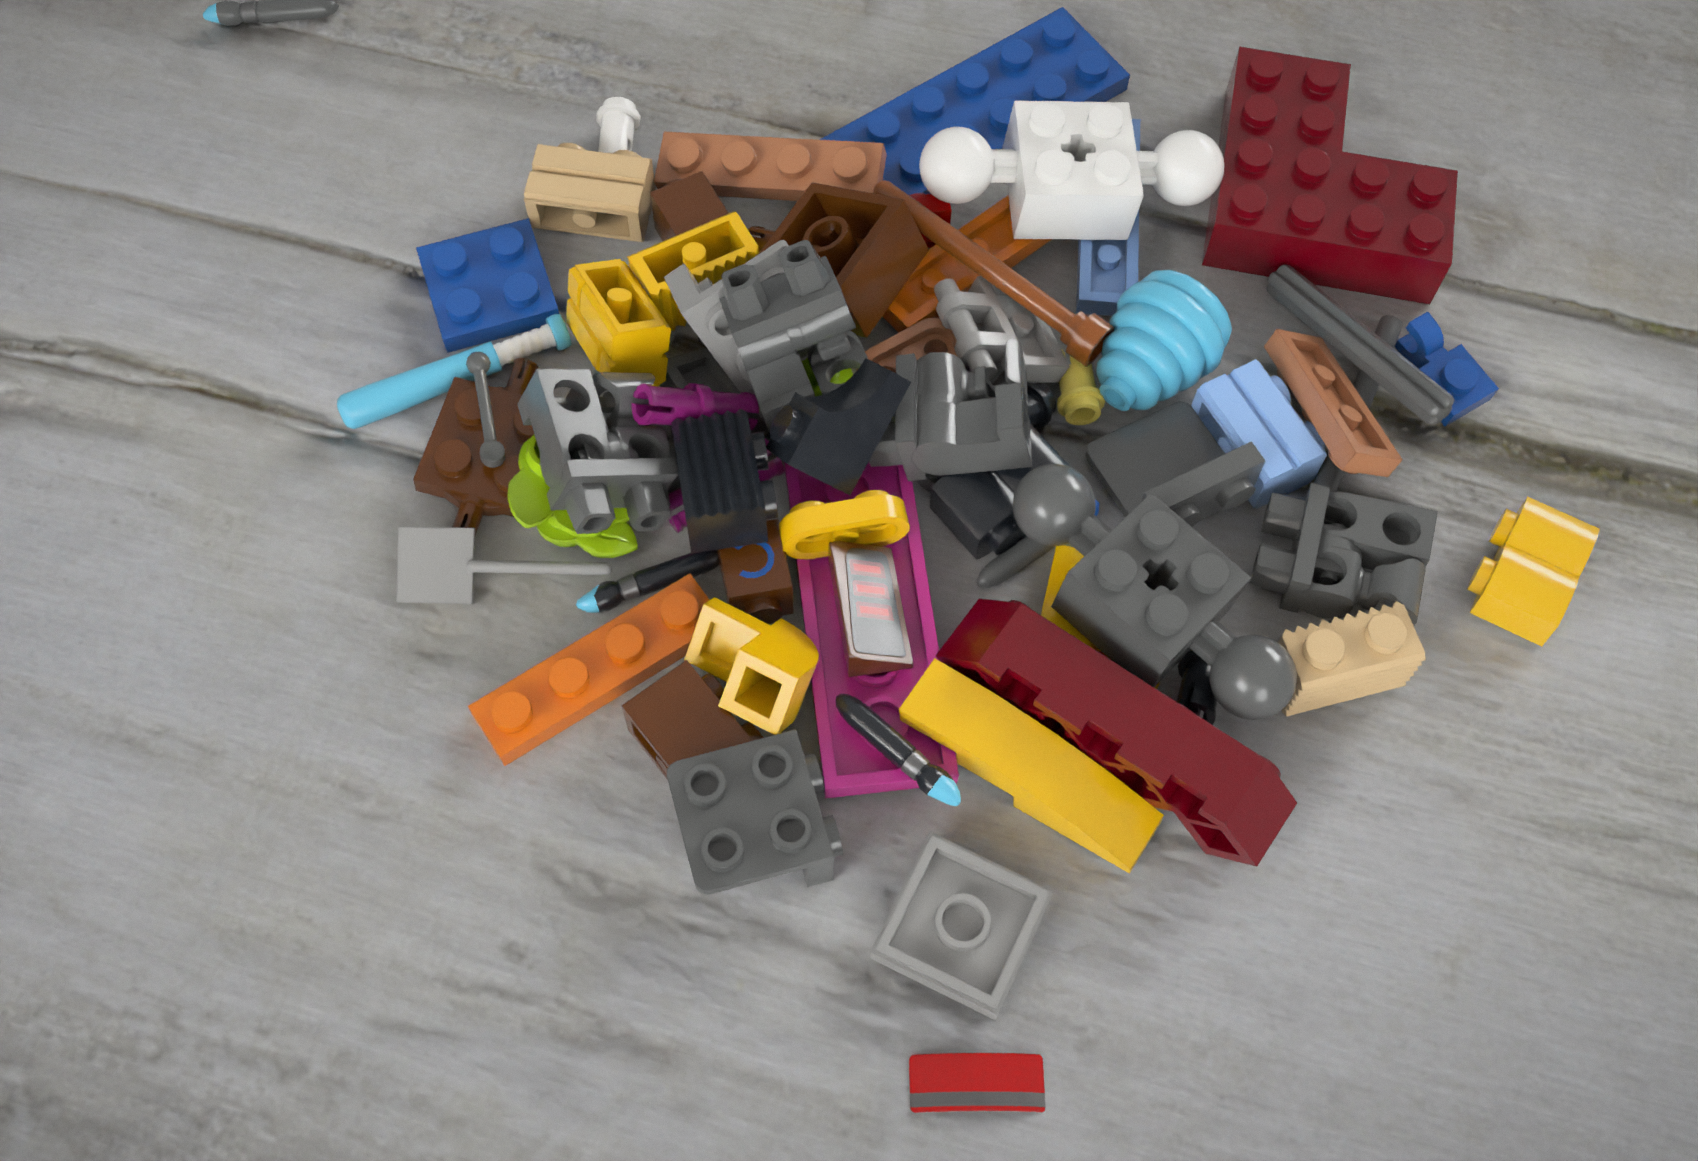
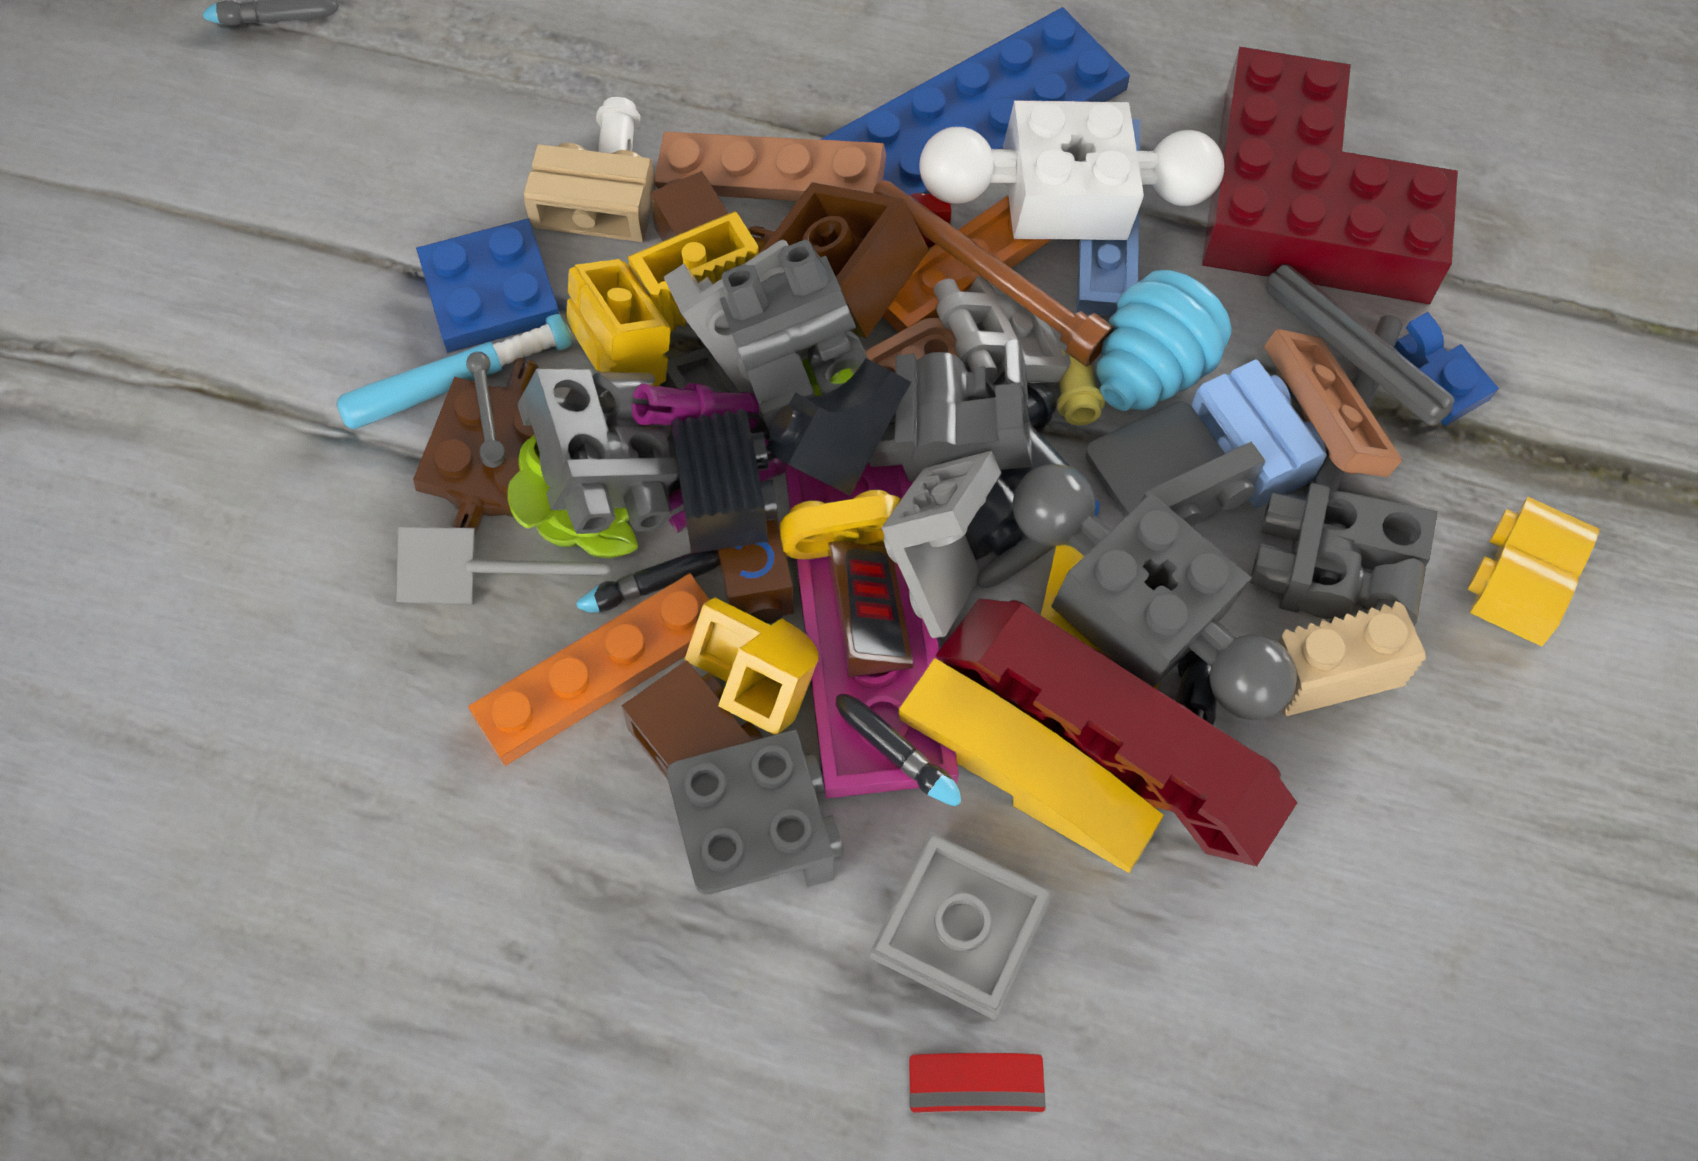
(930, 539): none -> light grey bracket

